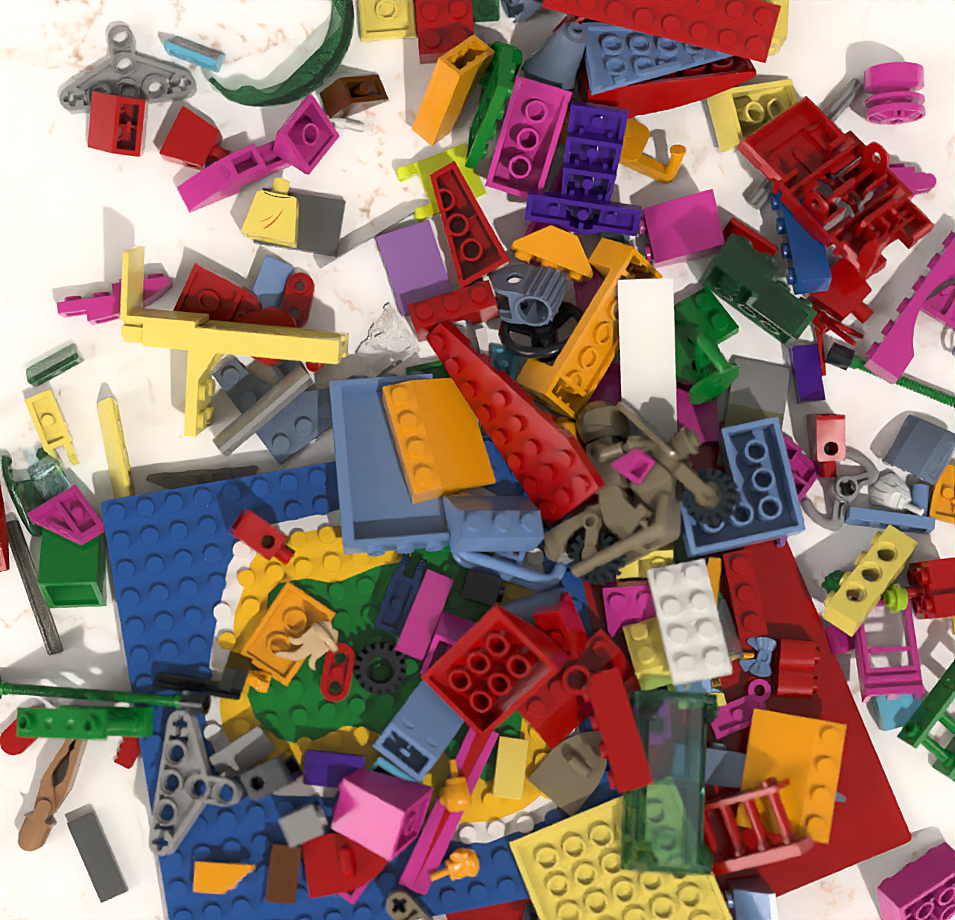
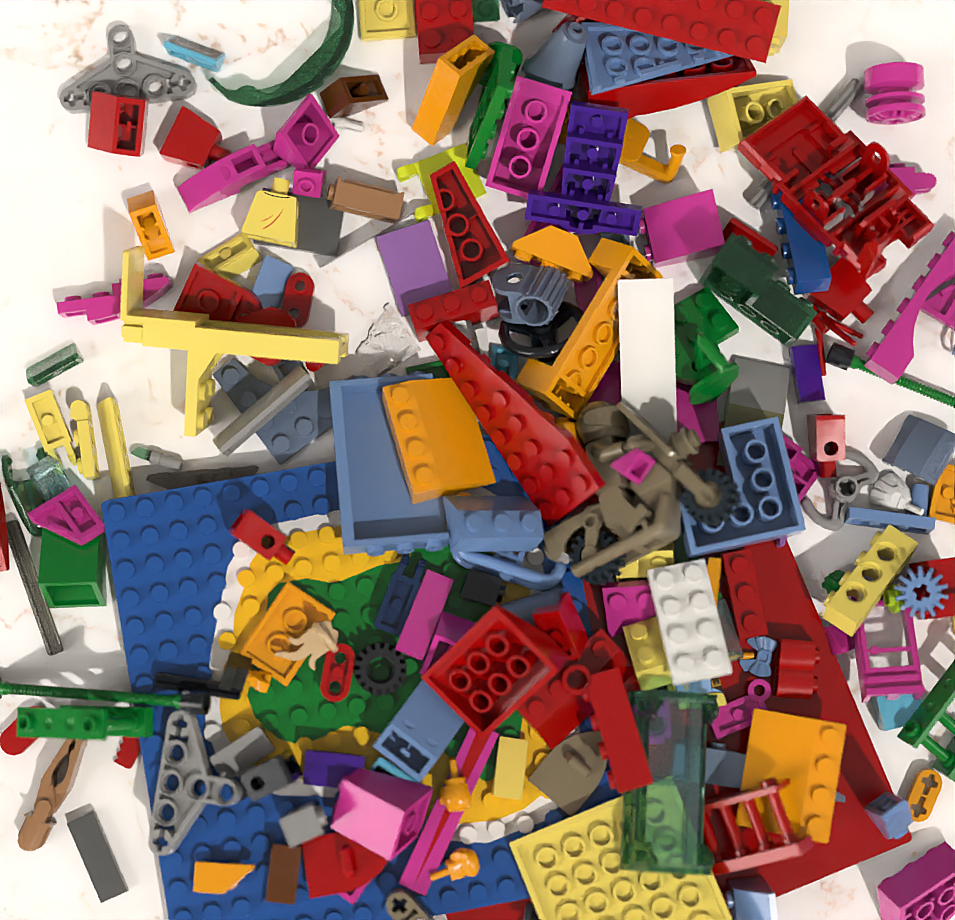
(85, 438): none -> light yellow hinge
(150, 225): none -> light orange arch
(157, 458): none -> light grey piece
(232, 257): none -> light yellow slope
(308, 182): none -> dark pink bracket
(365, 200): none -> medium nougat window
(890, 815): none -> medium blue slope
(909, 596): none -> medium blue gear
(930, 795): none -> light orange beam

